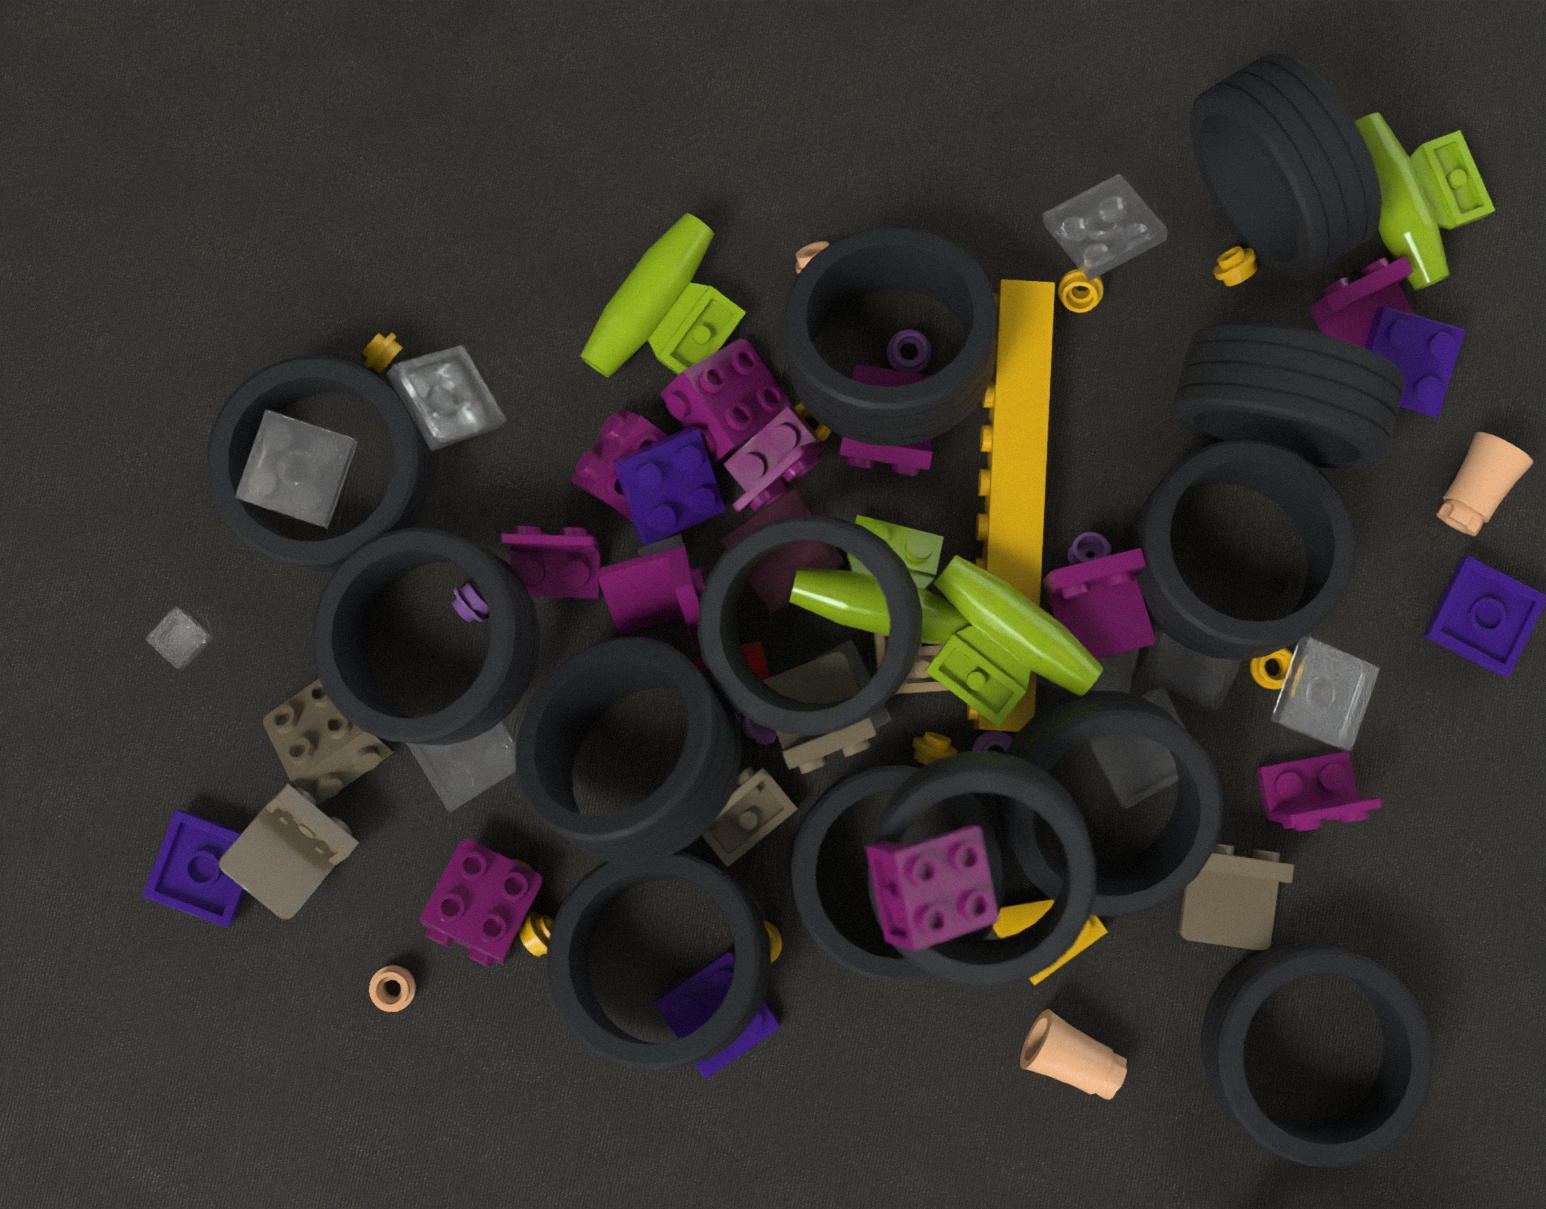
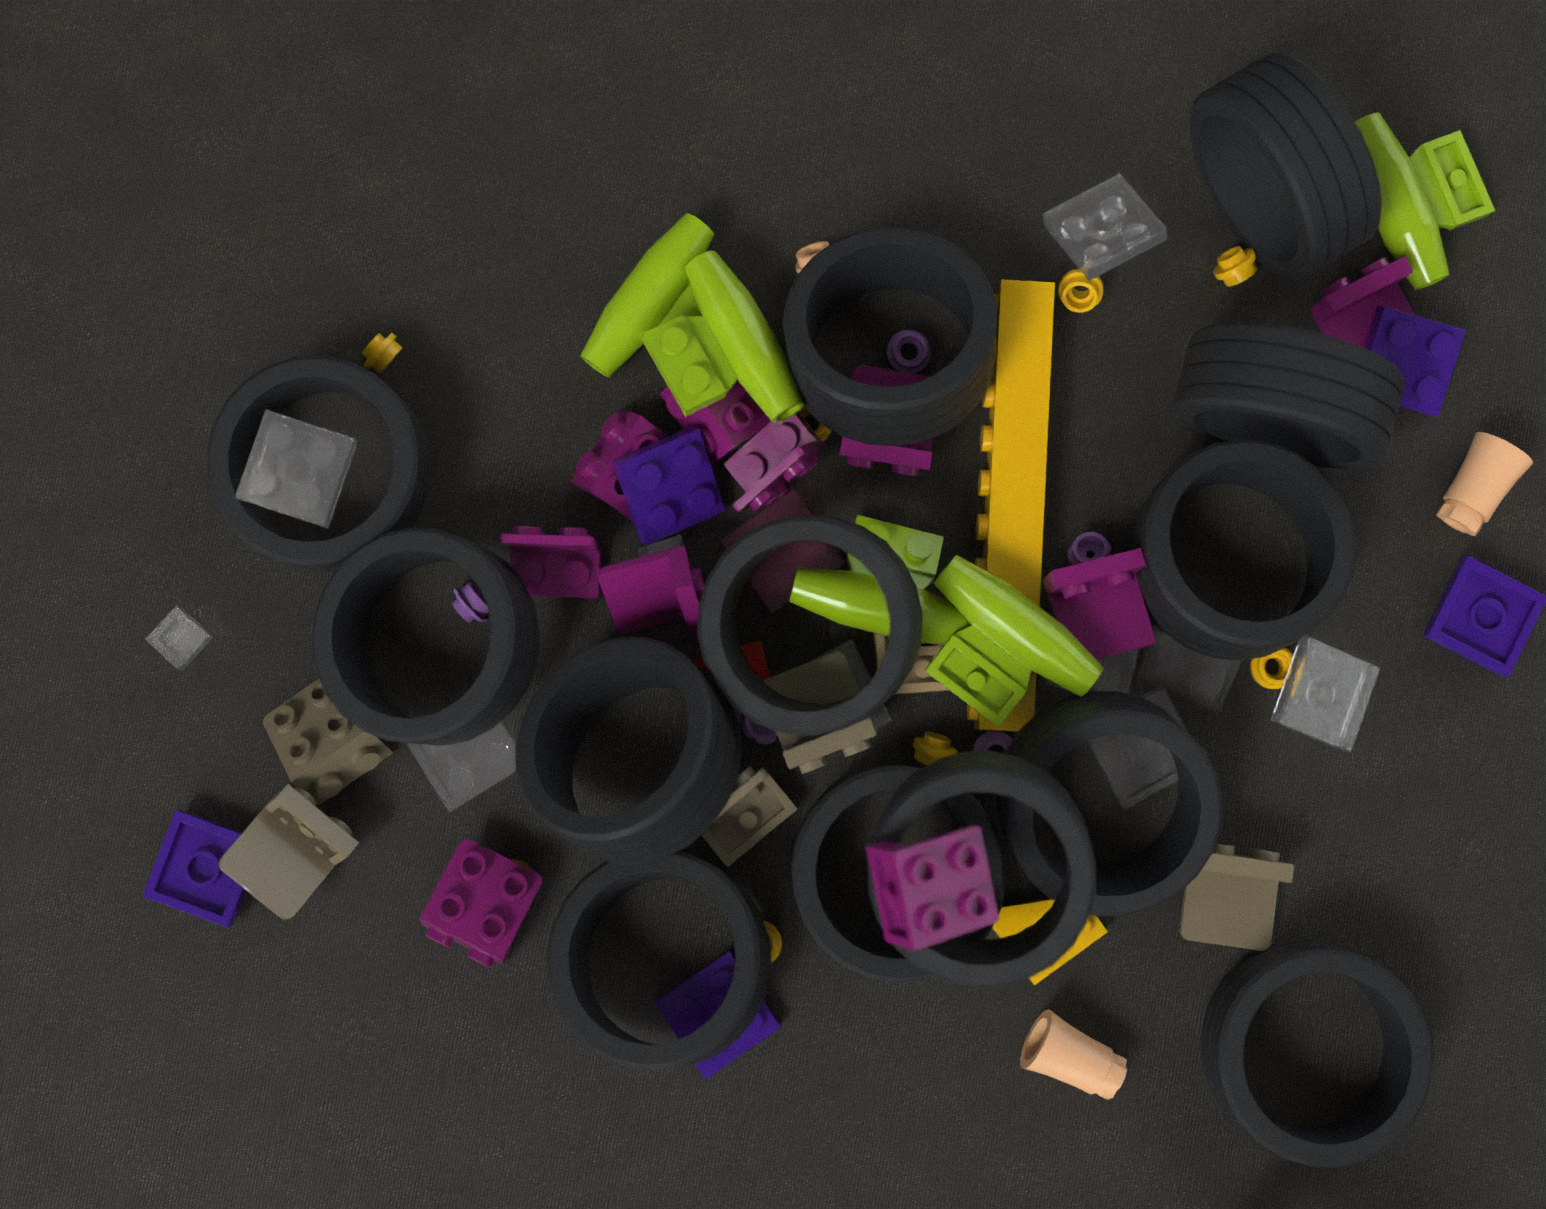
(382, 998): light nougat plate -> none
(446, 397): clear plate -> none
(536, 933): yellow plate -> none
(725, 344): none -> lime plate
(1313, 789): magenta bracket -> none

